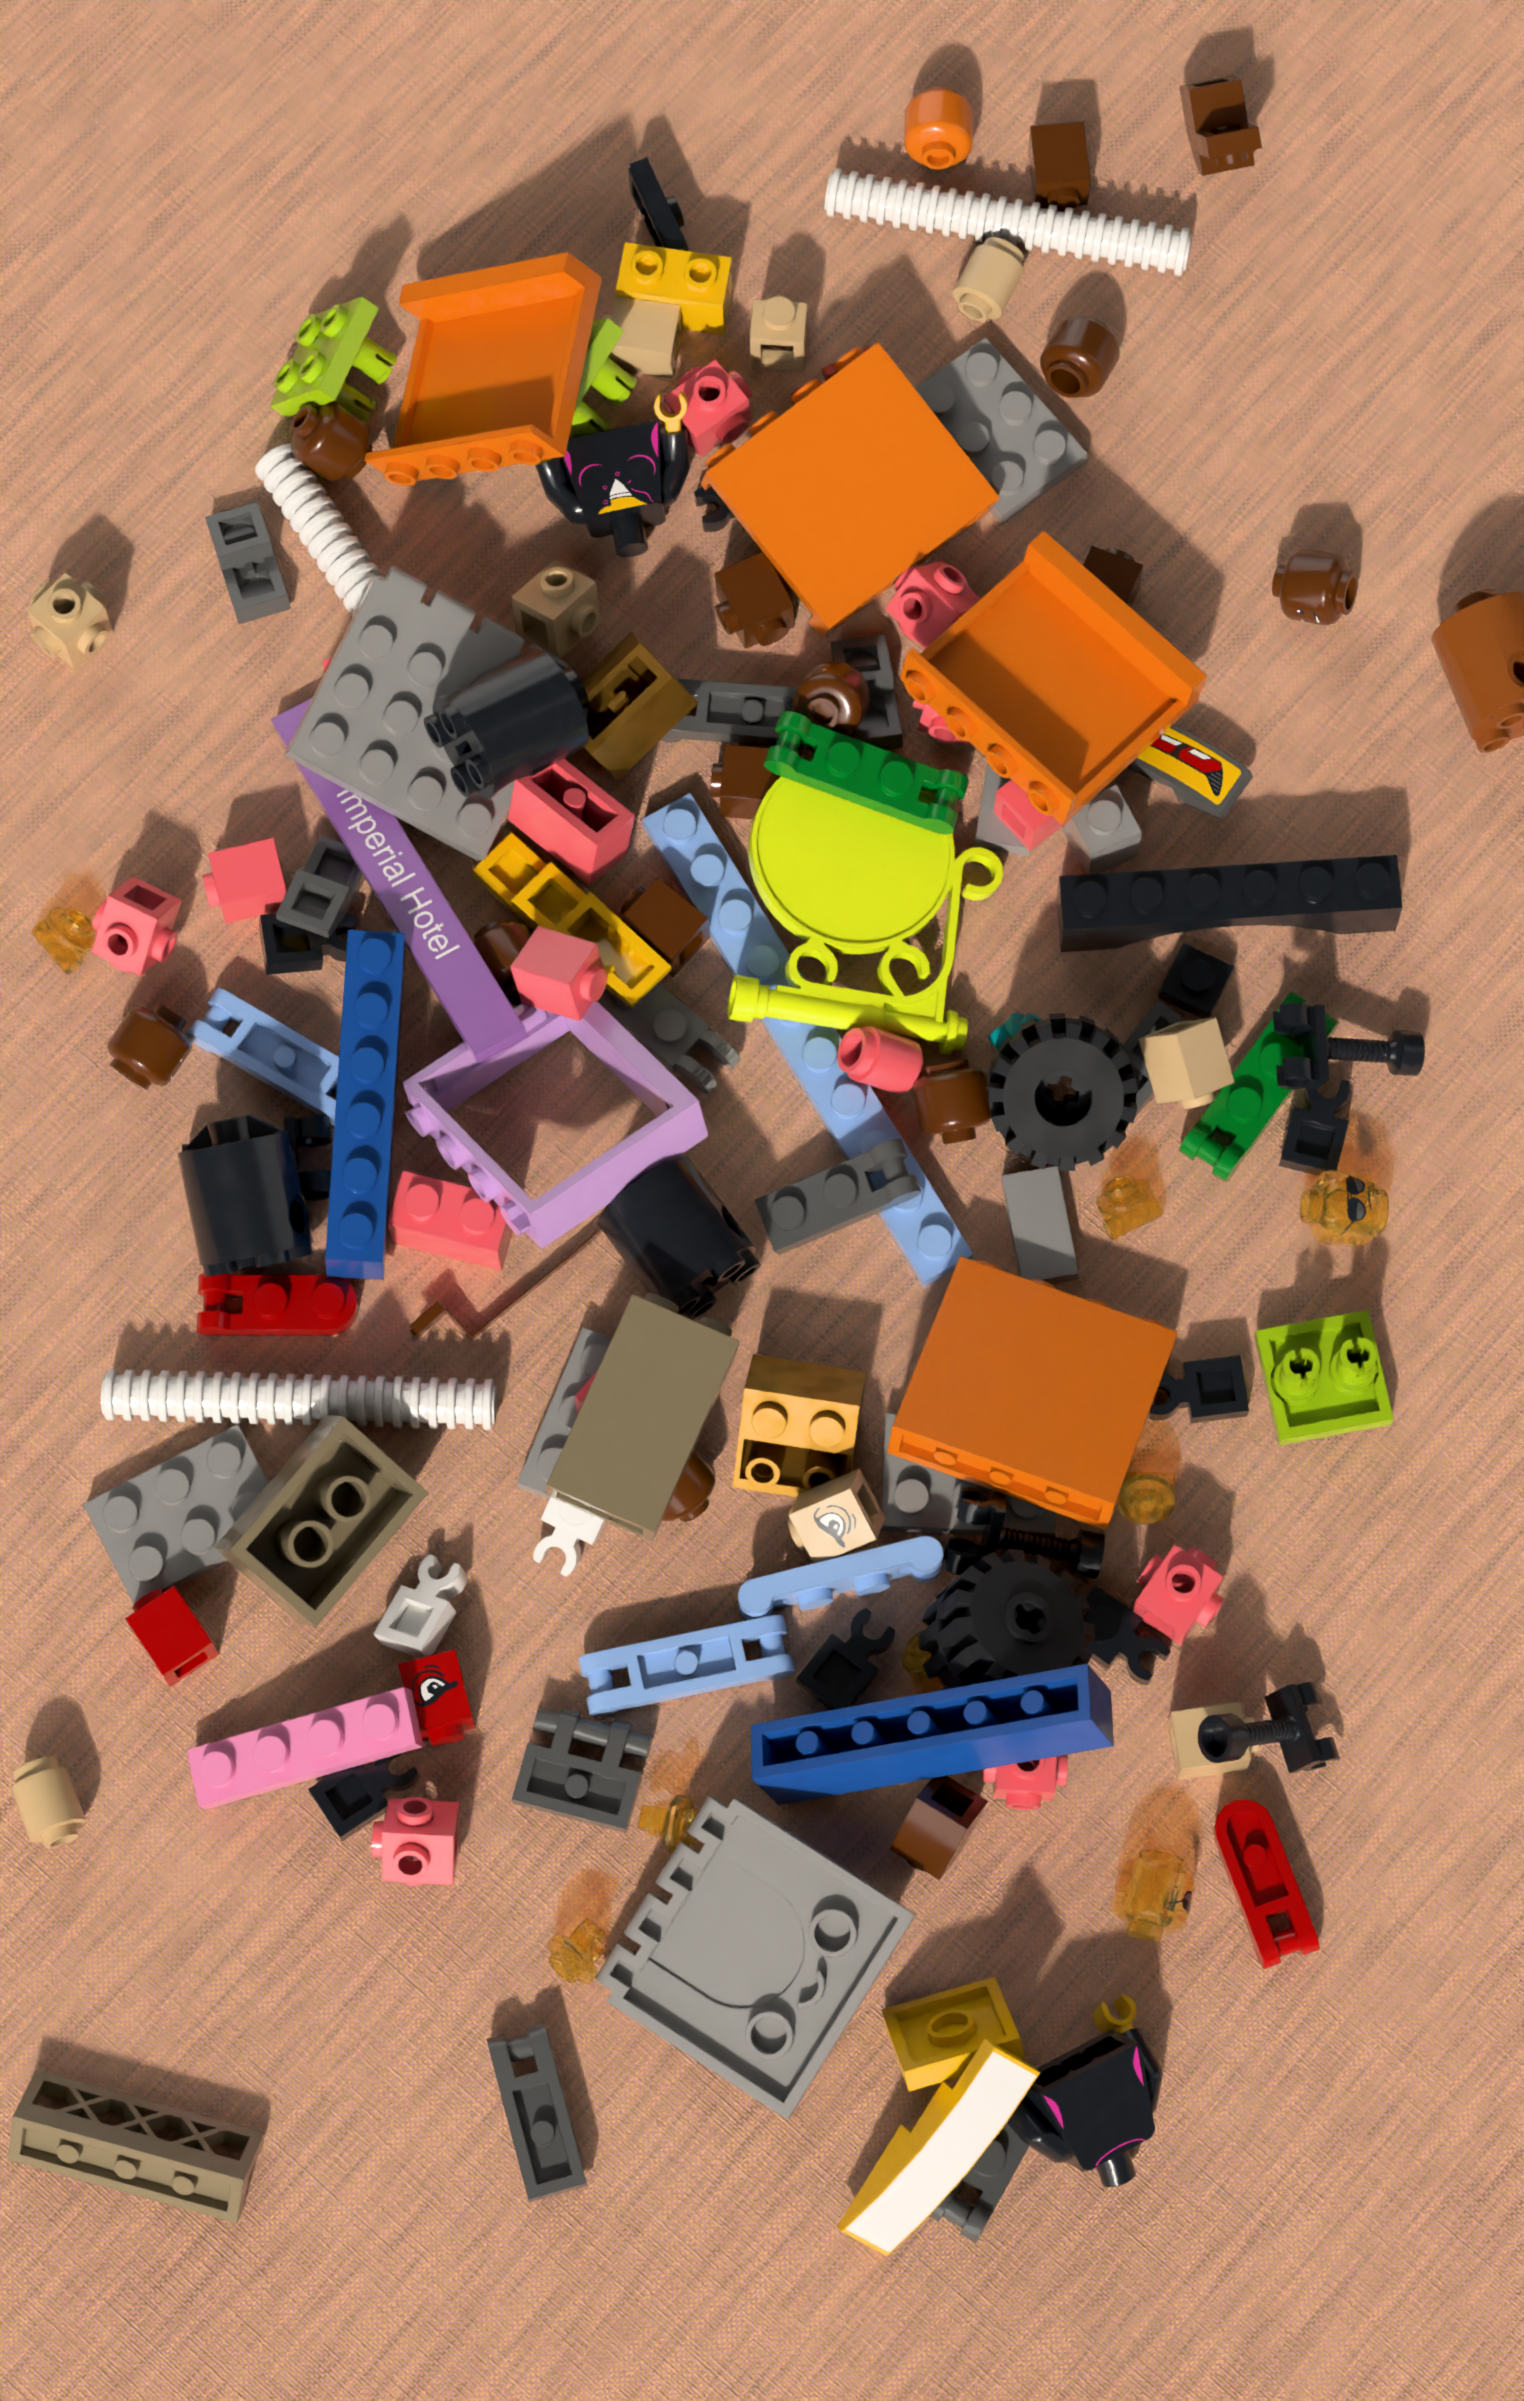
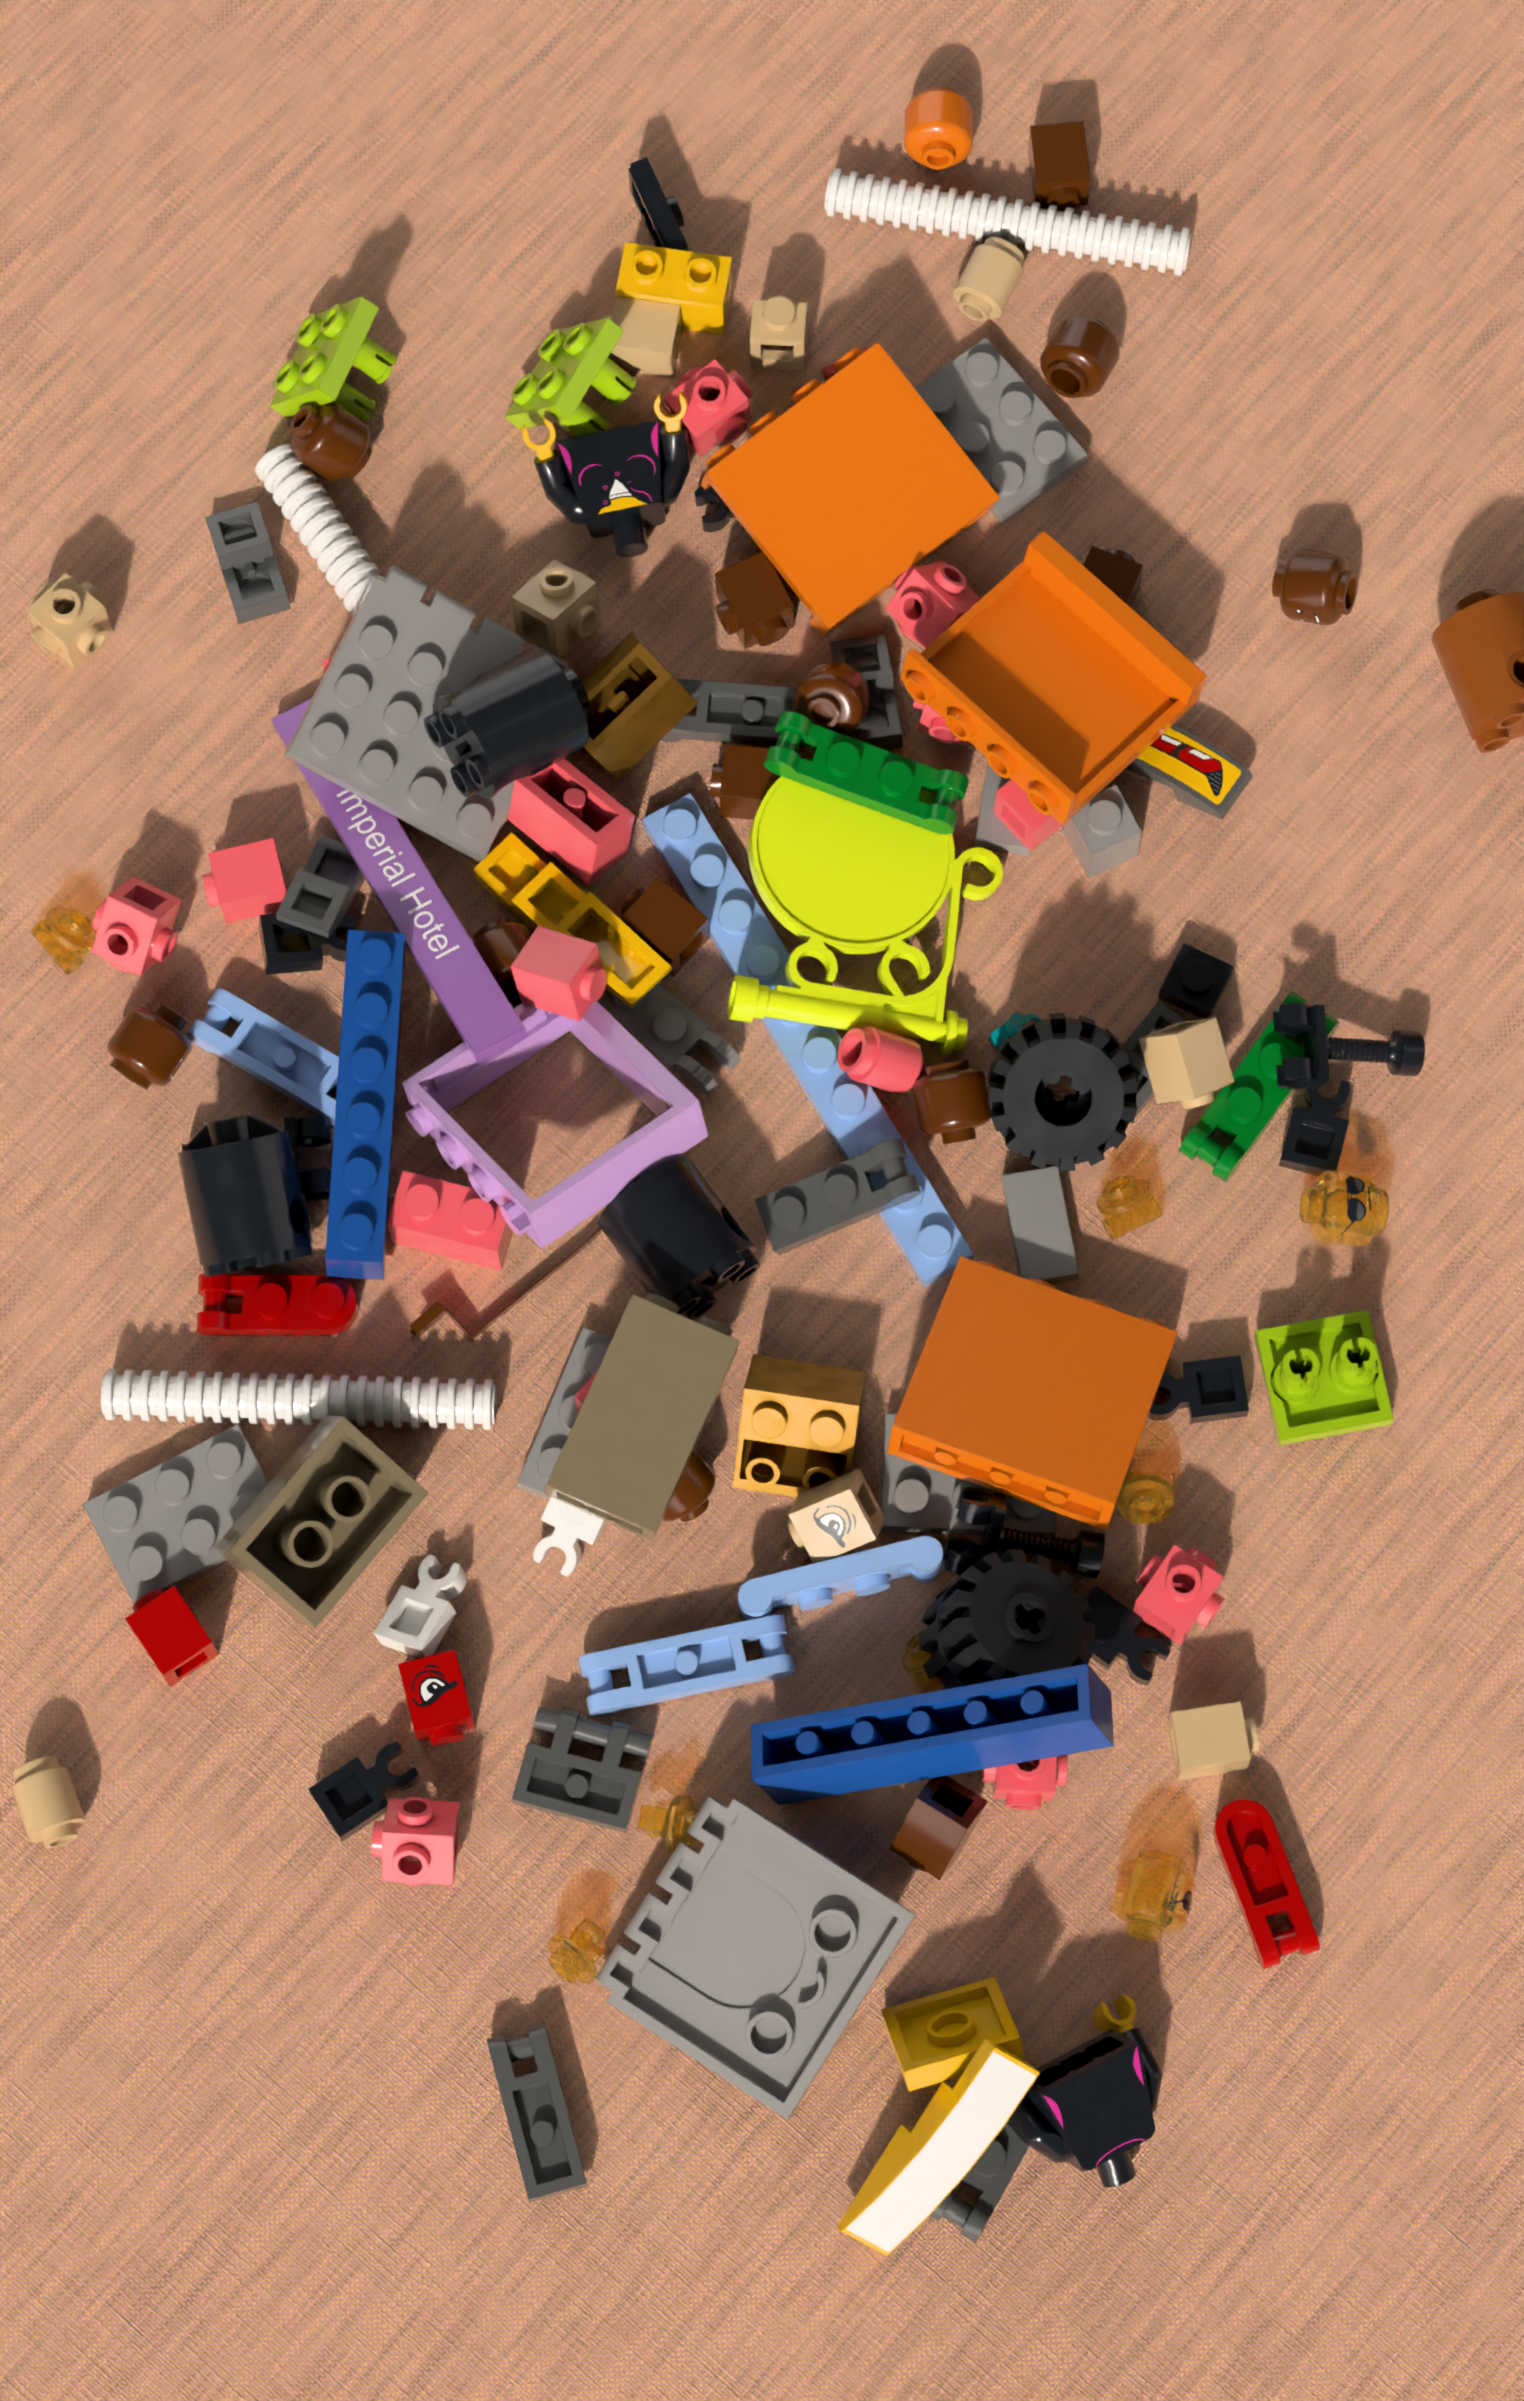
(130, 2154): dark tan fence -> none
(305, 1748): bright pink plate -> none
(492, 368): orange panel -> none
(841, 1669): black plate -> none
(1219, 125): reddish brown brick -> none
(1228, 1737): black bar -> none
(1309, 894): black arch -> none

